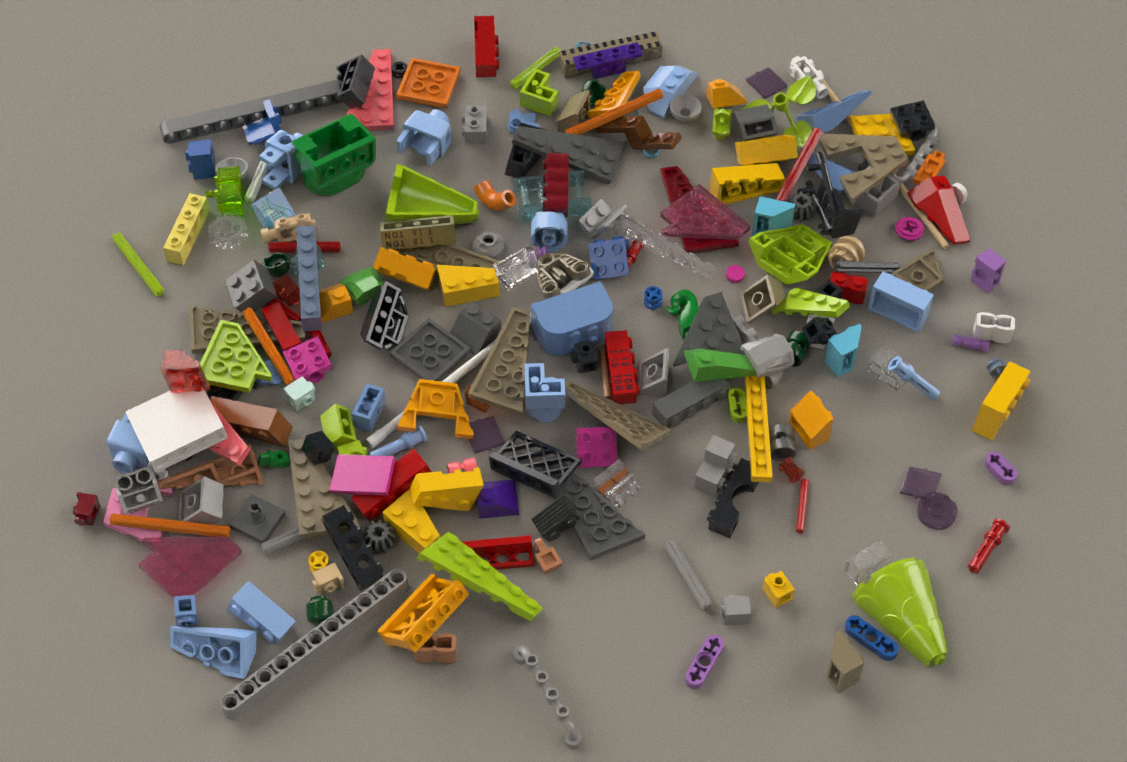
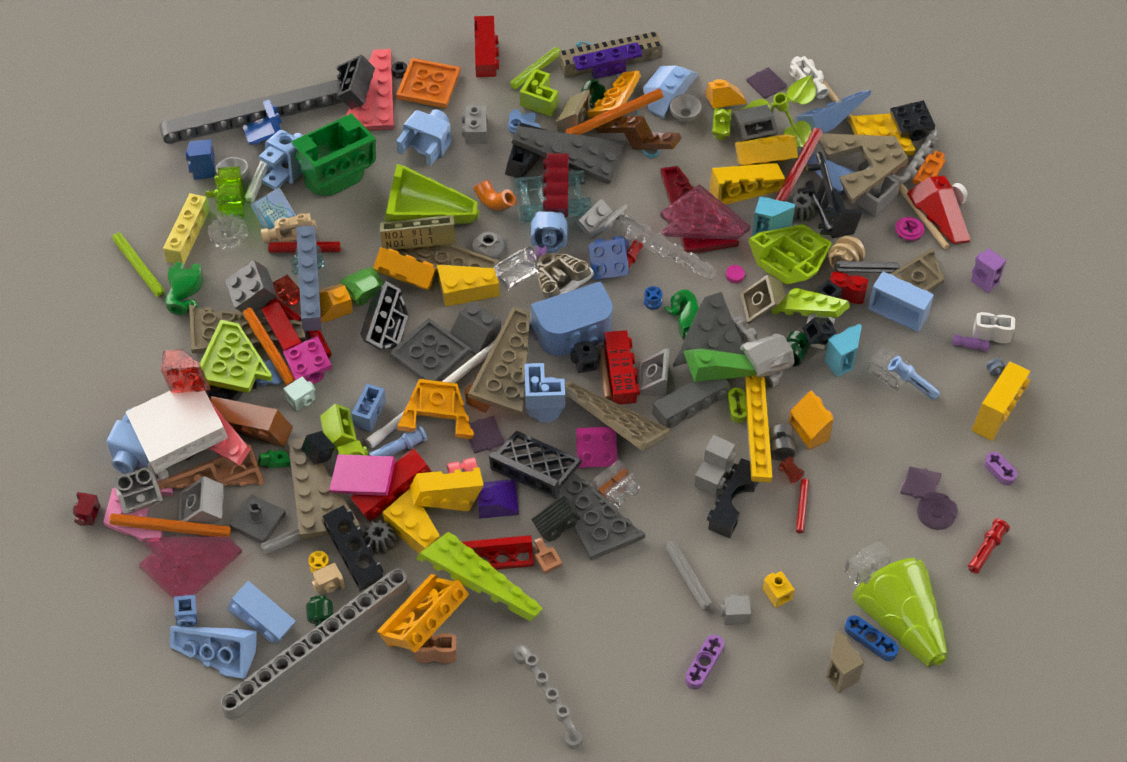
(183, 285): none -> green hips
(277, 264): dark green hair -> none

